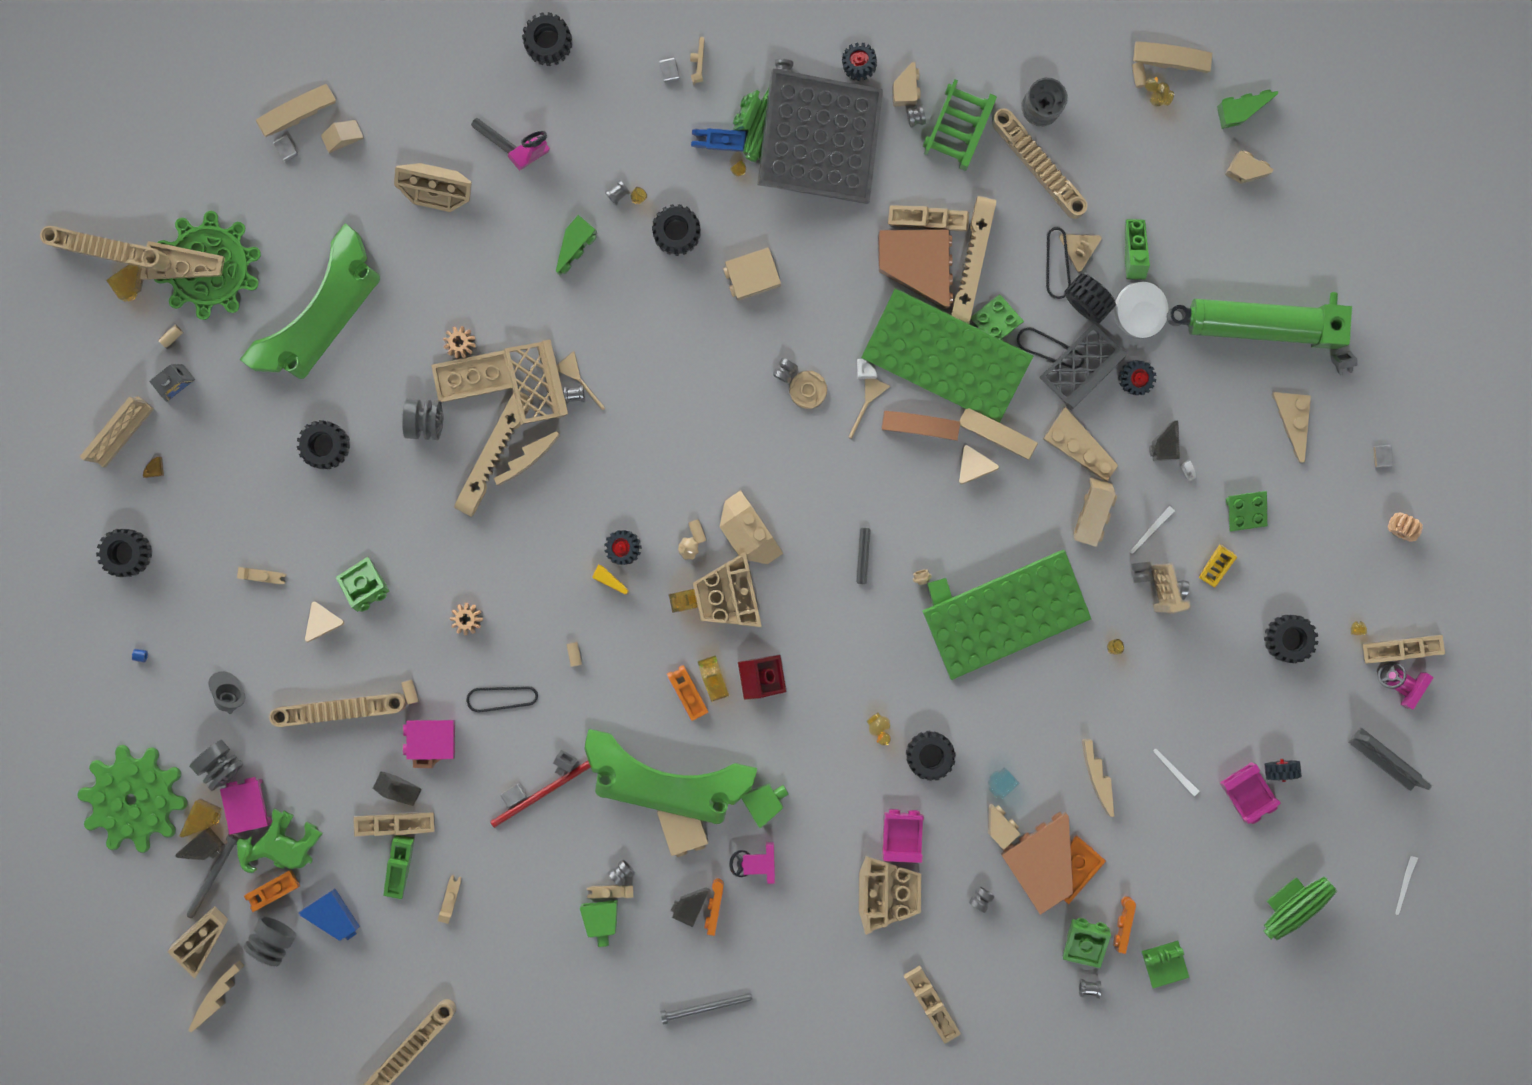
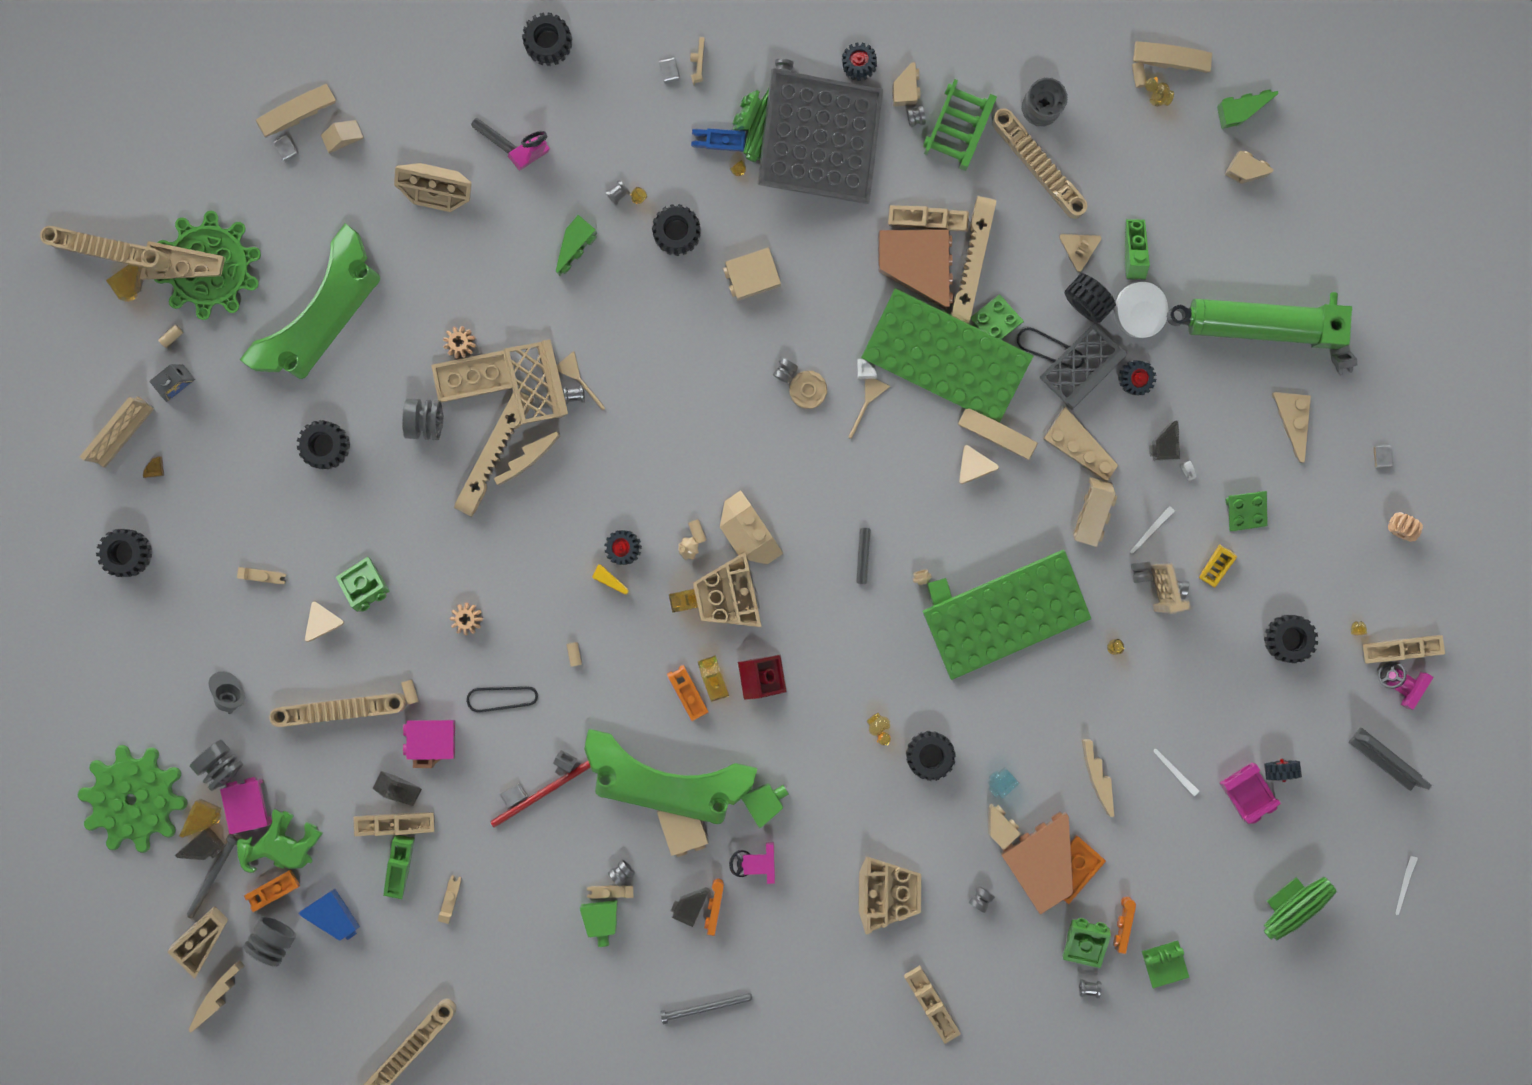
(139, 655): blue piece -> none
(902, 836): dark pink panel -> none
(921, 425): nougat slope -> none
(1047, 265): black piece -> none

